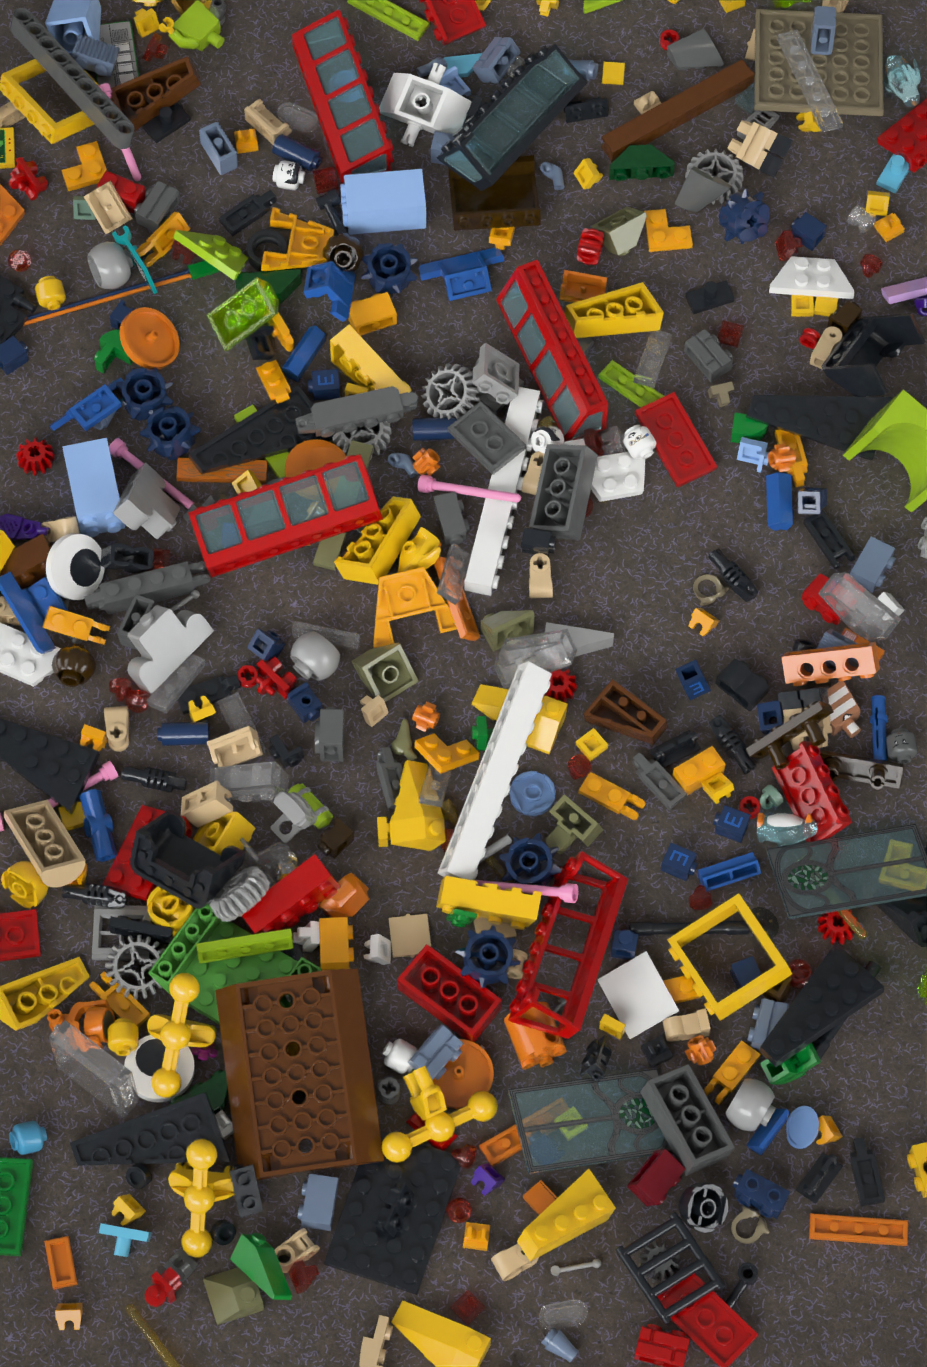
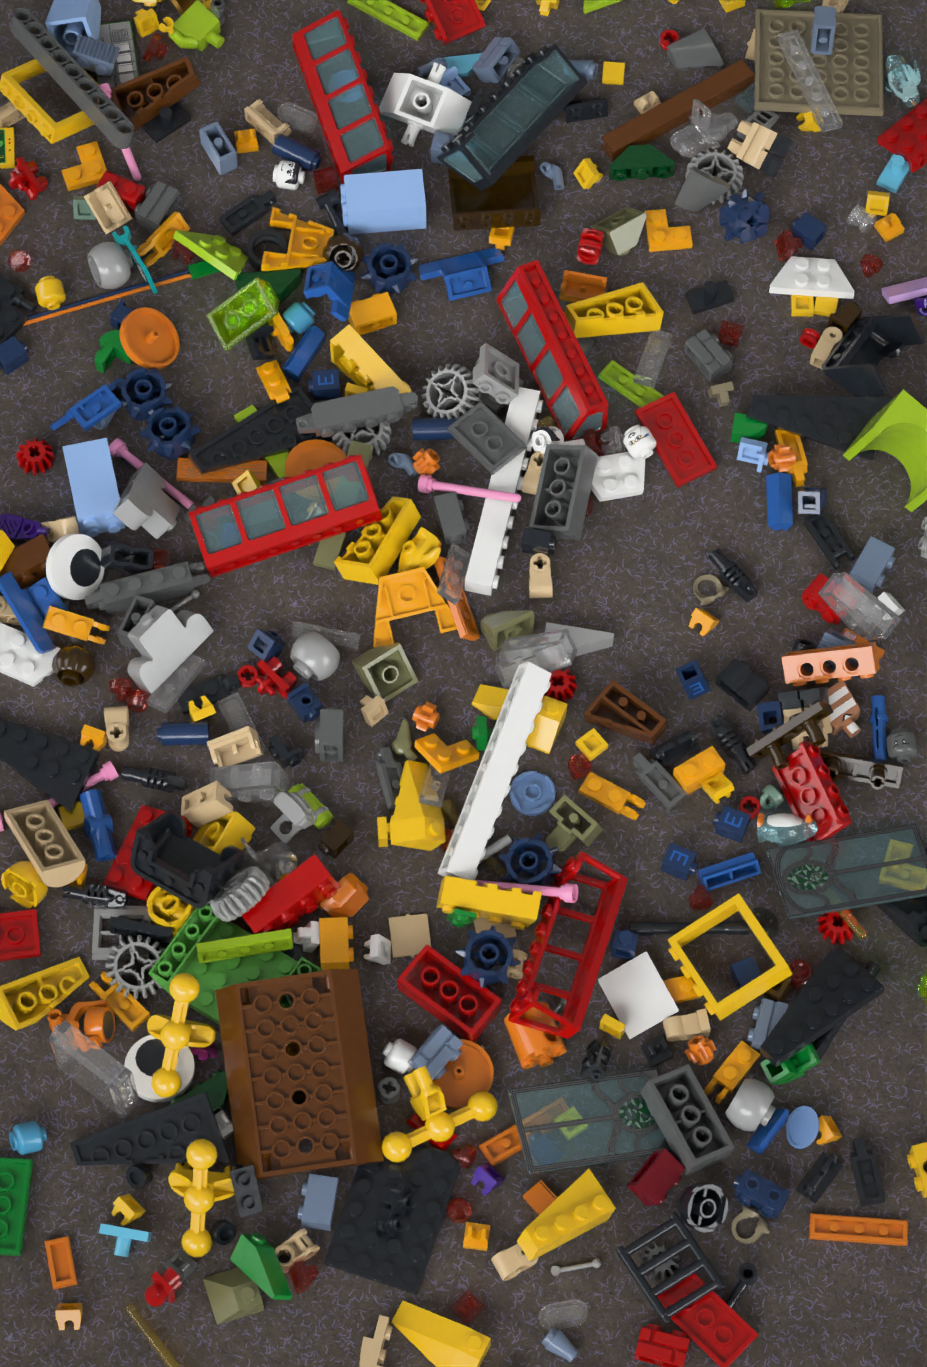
(123, 1036): yellow head -> none
(298, 317): none -> dark azure head
(703, 131): none -> clear piece

